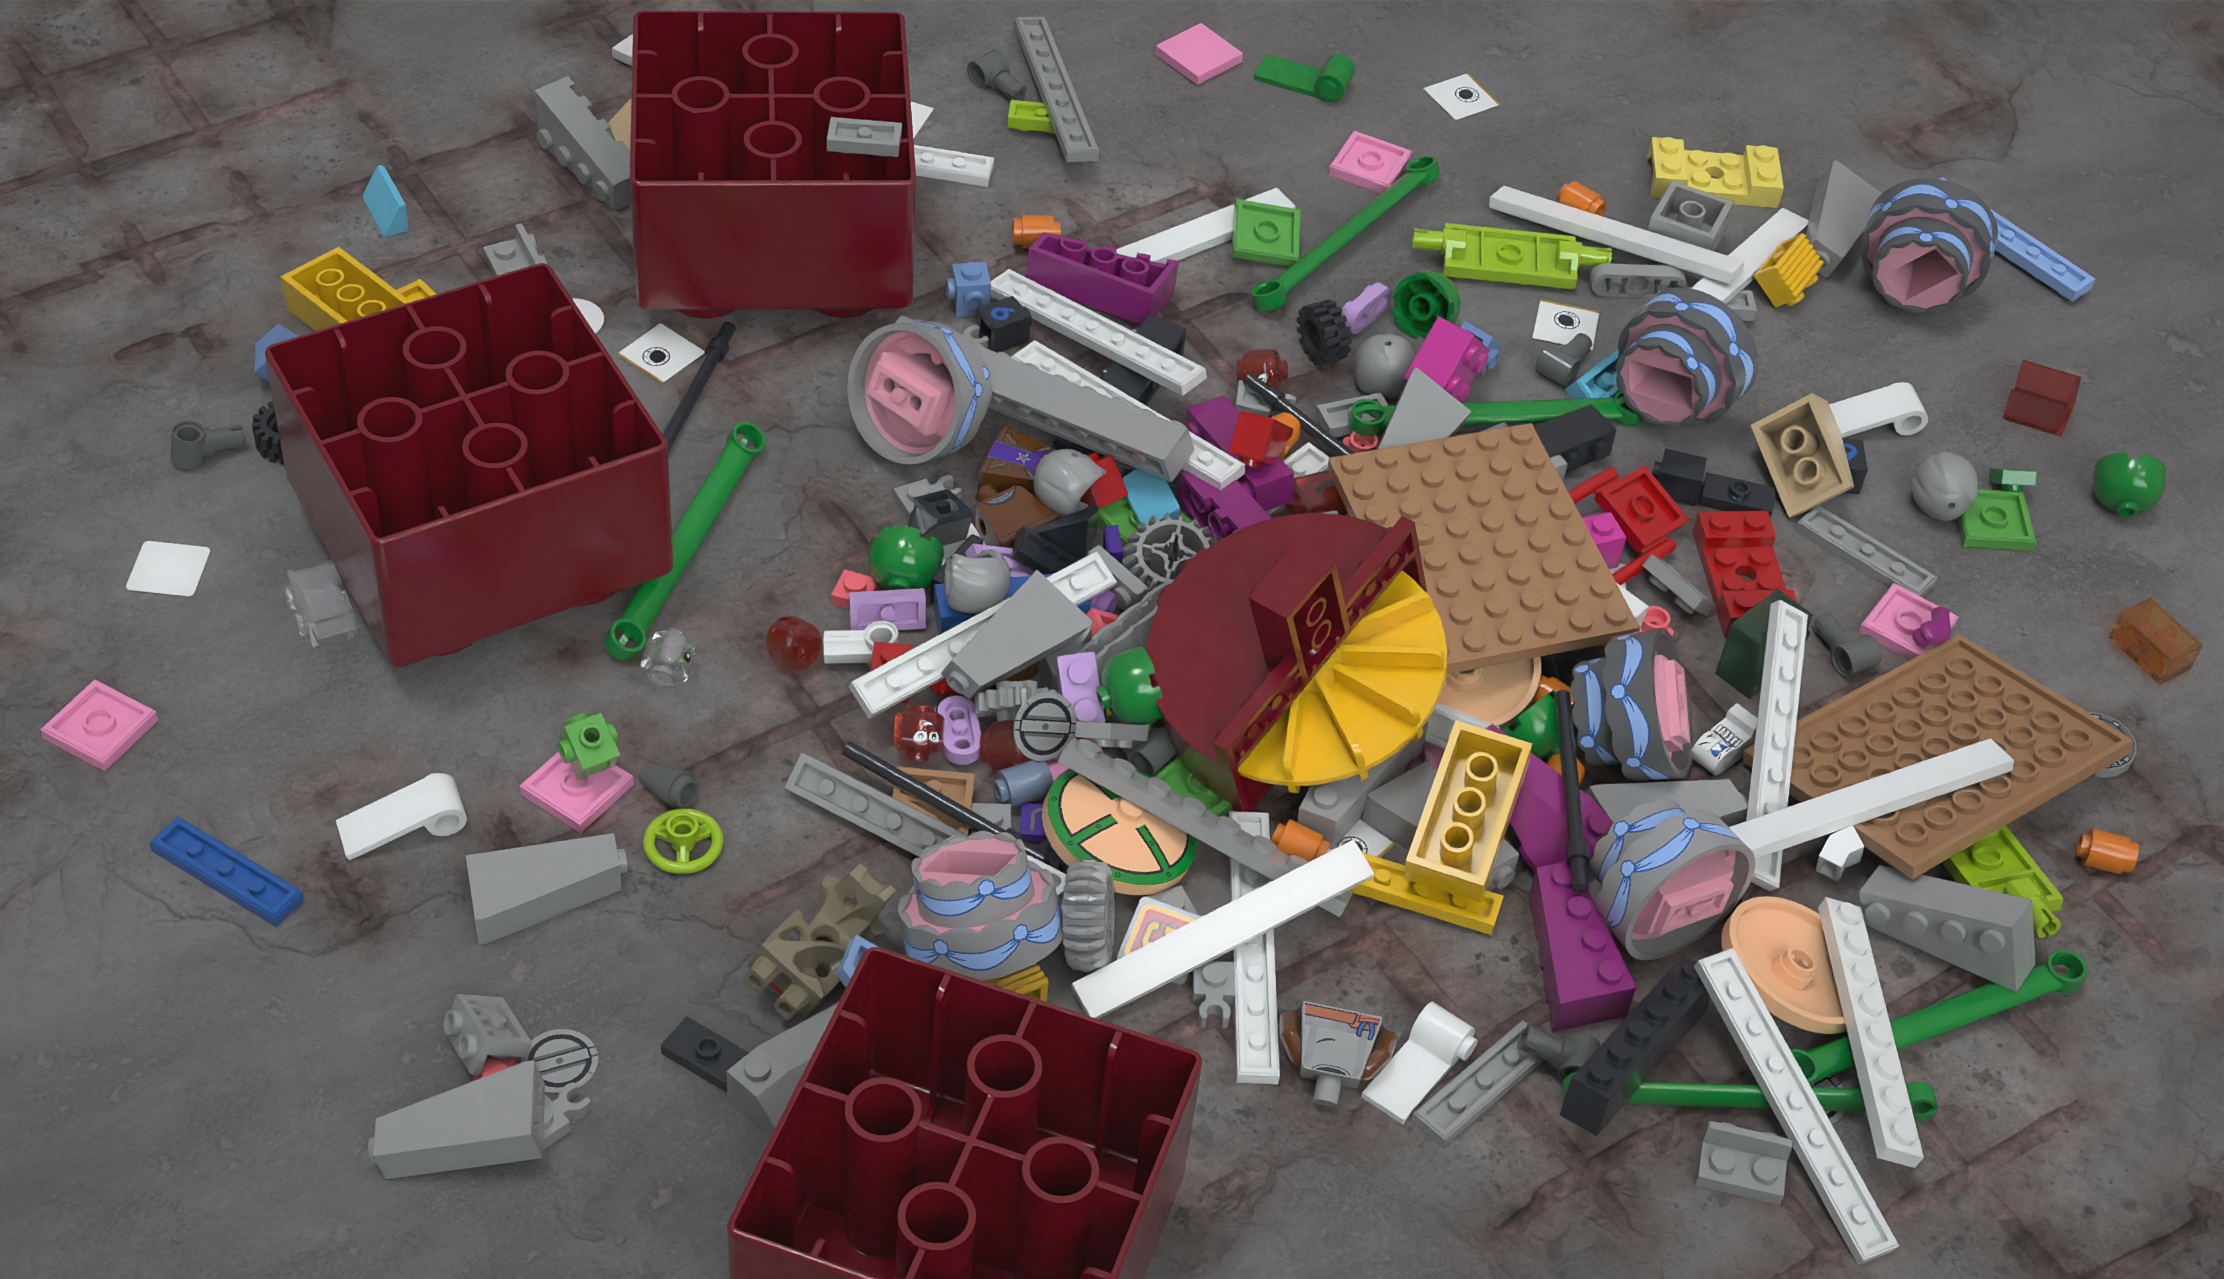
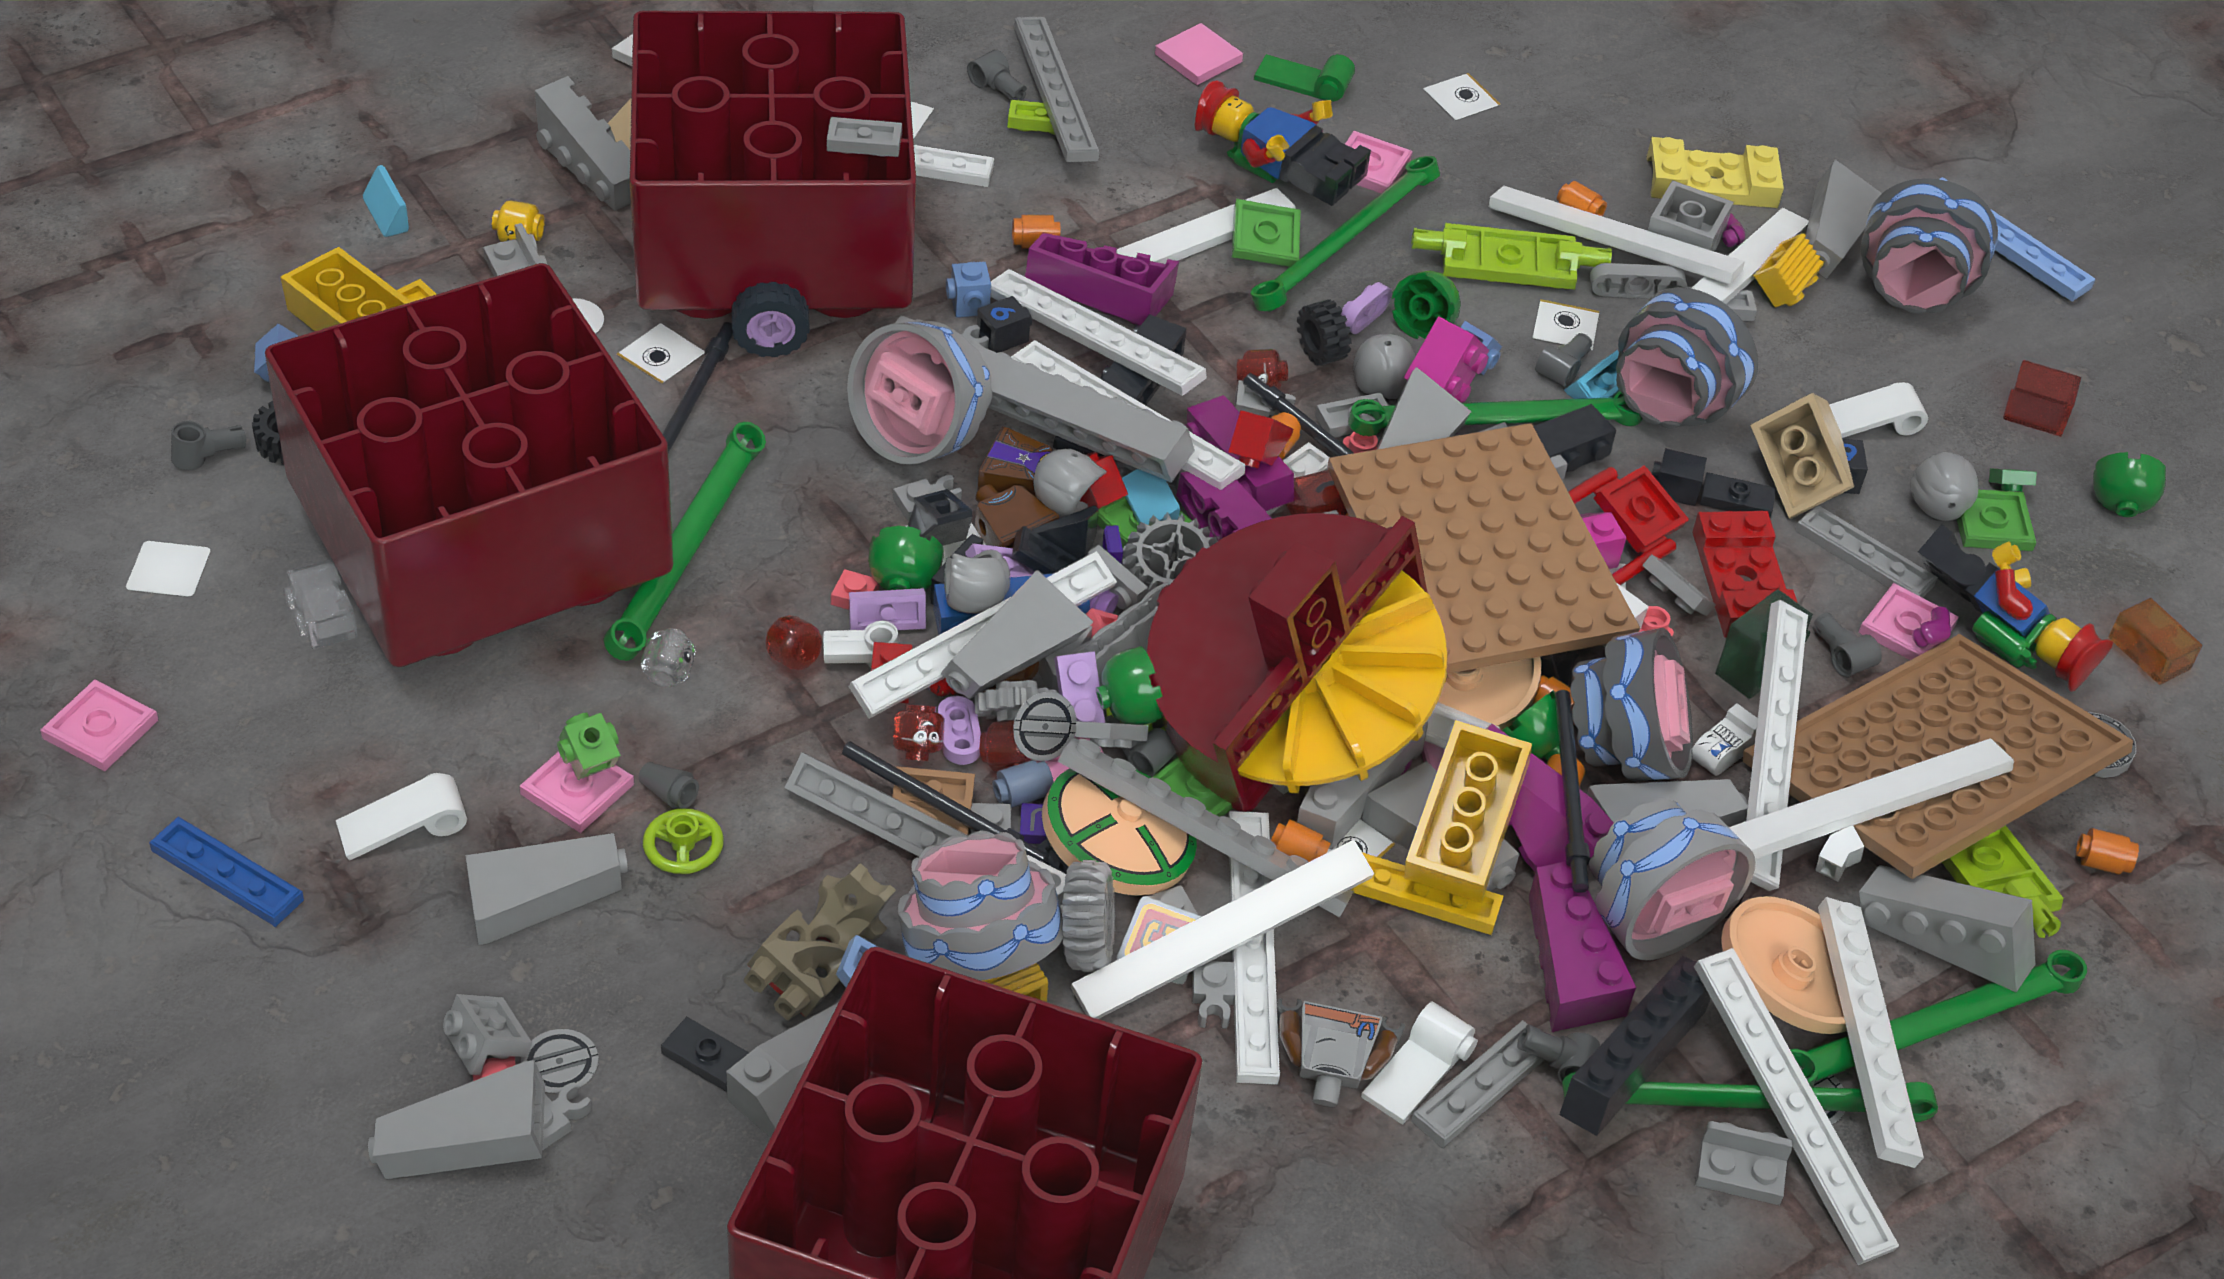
(514, 213): none -> yellow head
(770, 319): none -> black wheel
(1283, 143): none -> piece
(1734, 232): none -> magenta arm
(2013, 618): none -> piece

